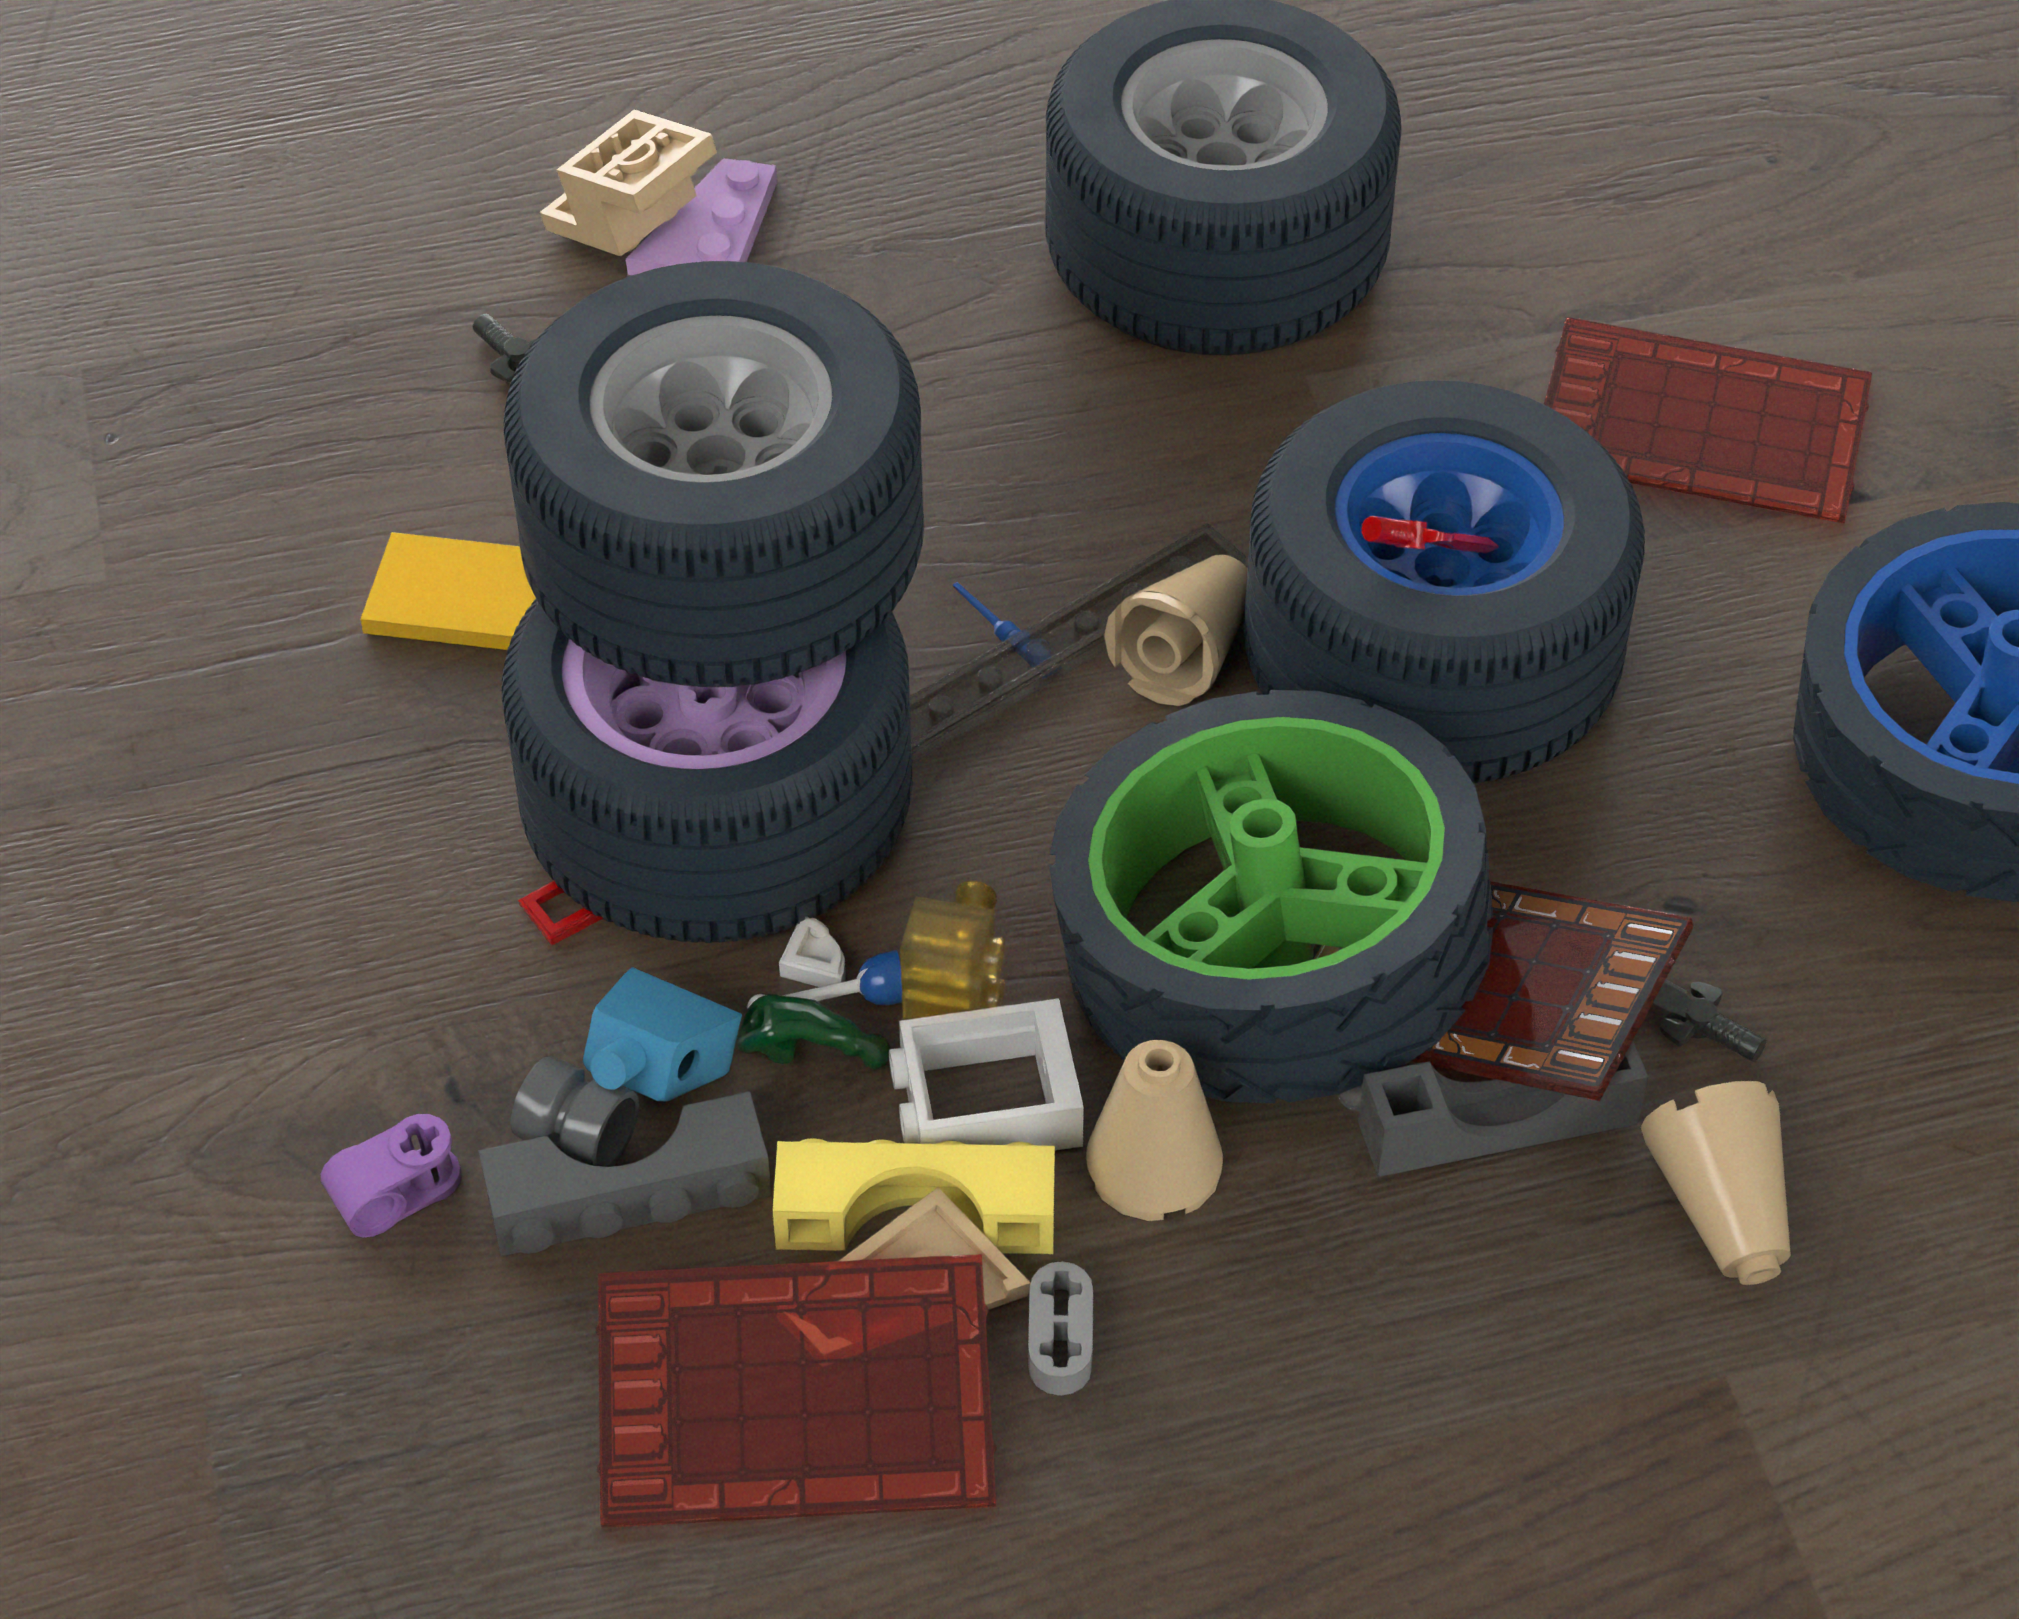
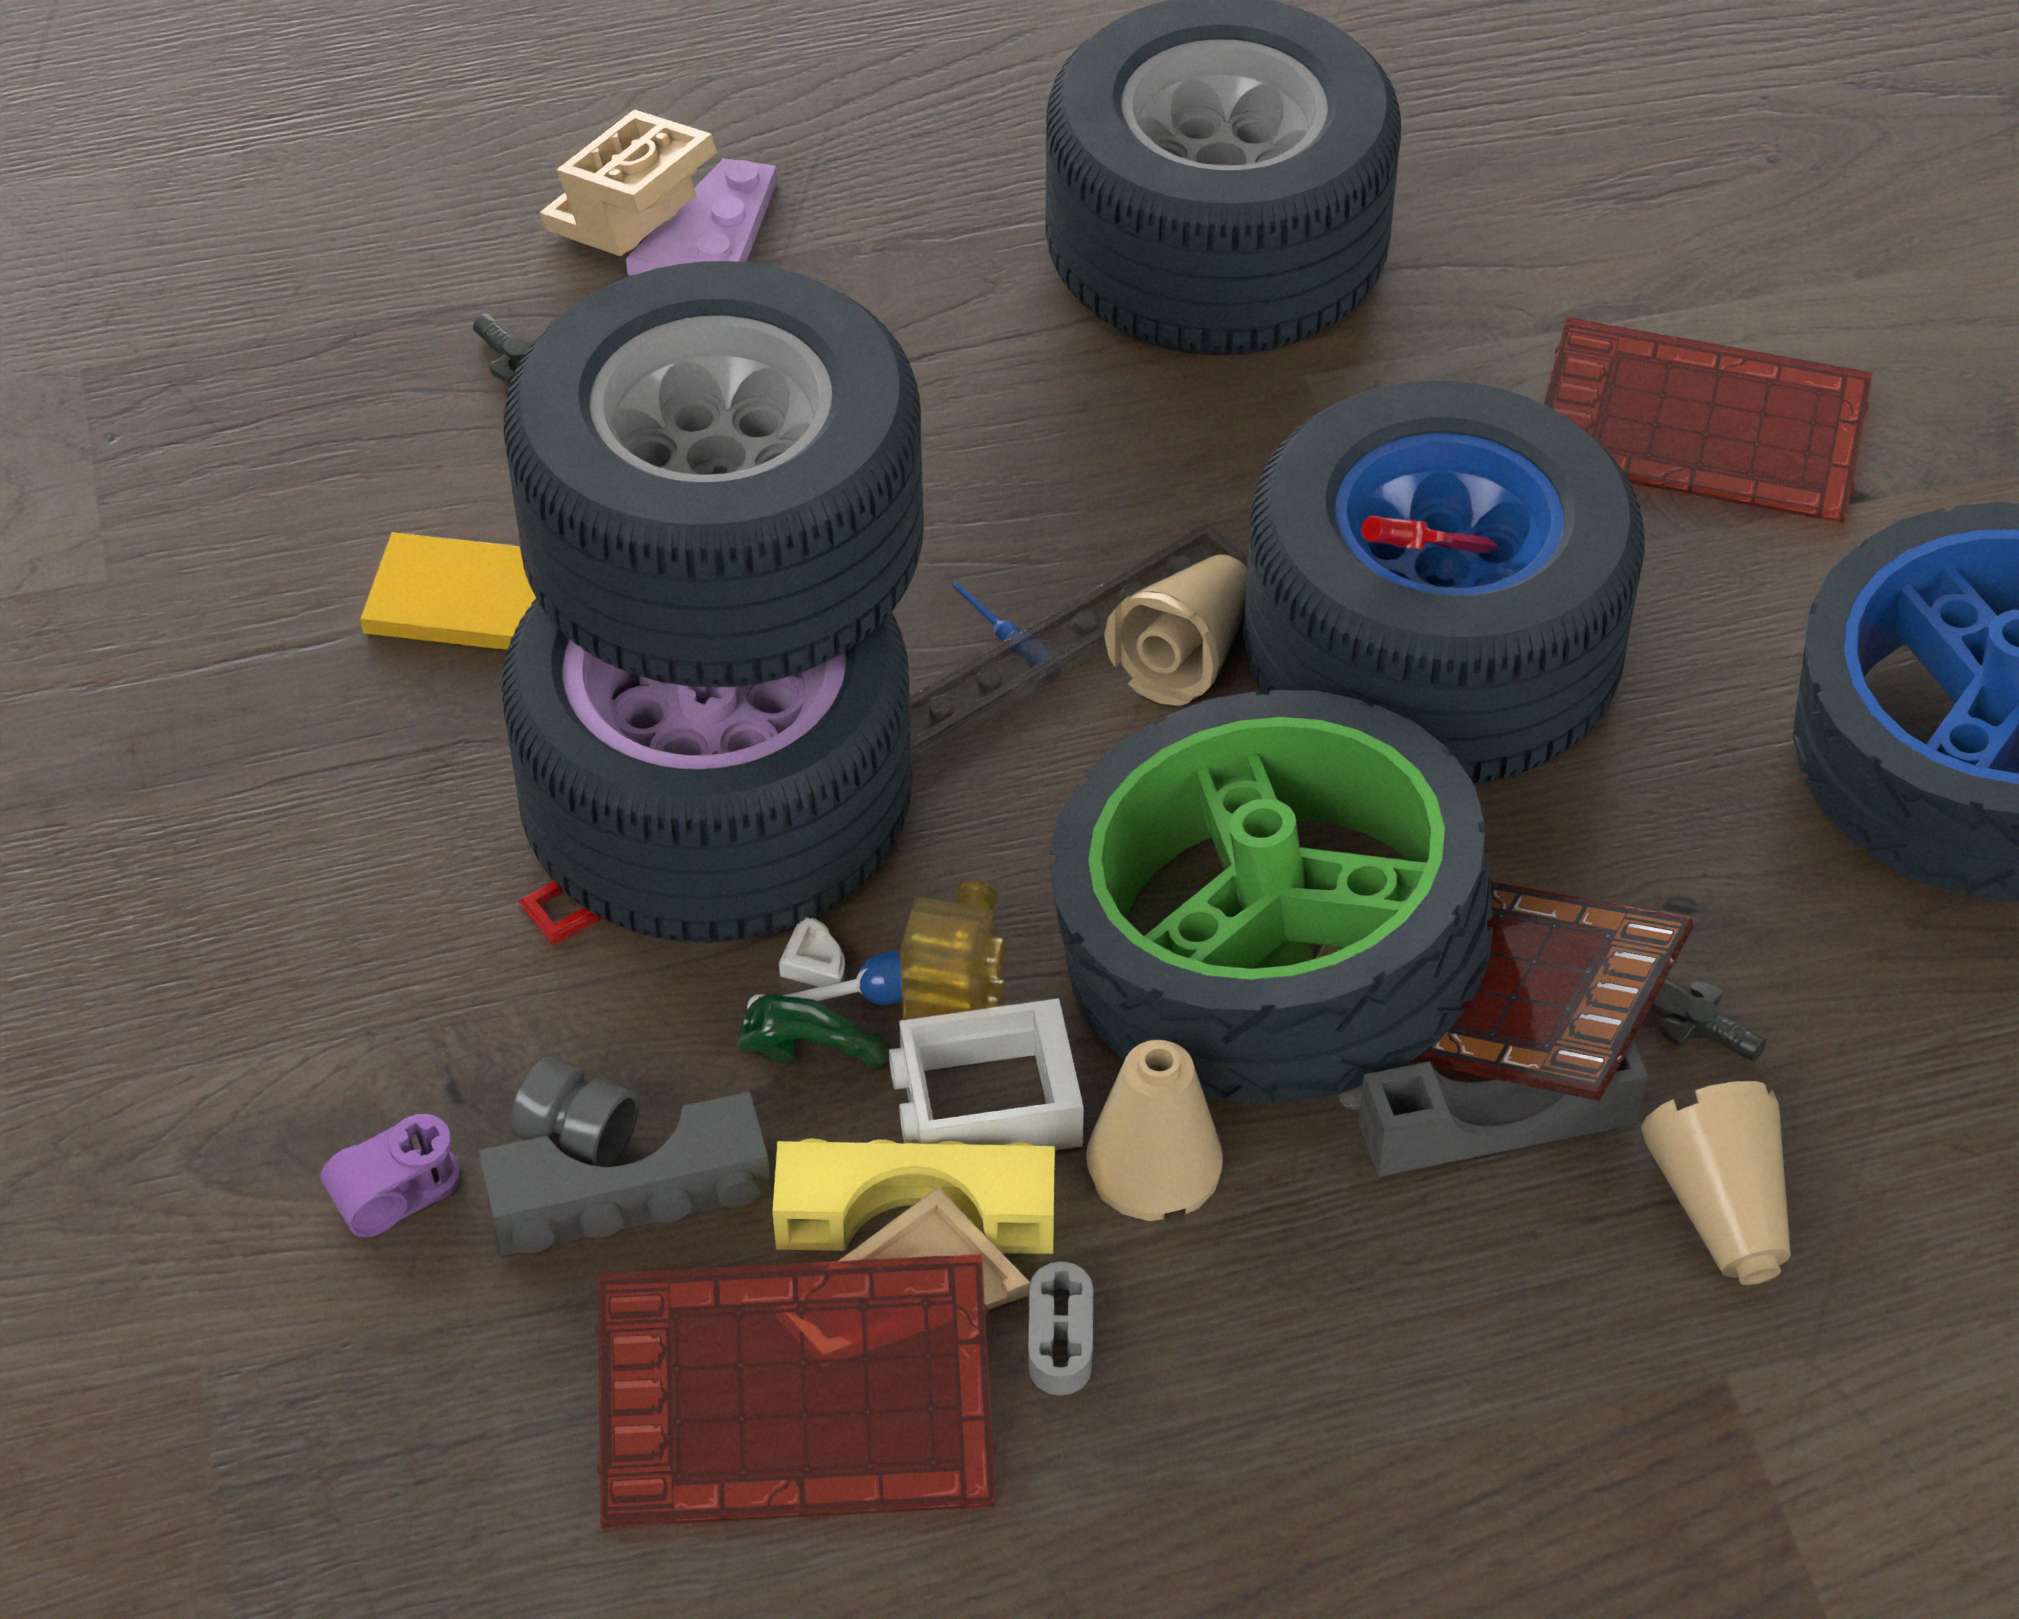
(658, 1038): dark azure torso -> none

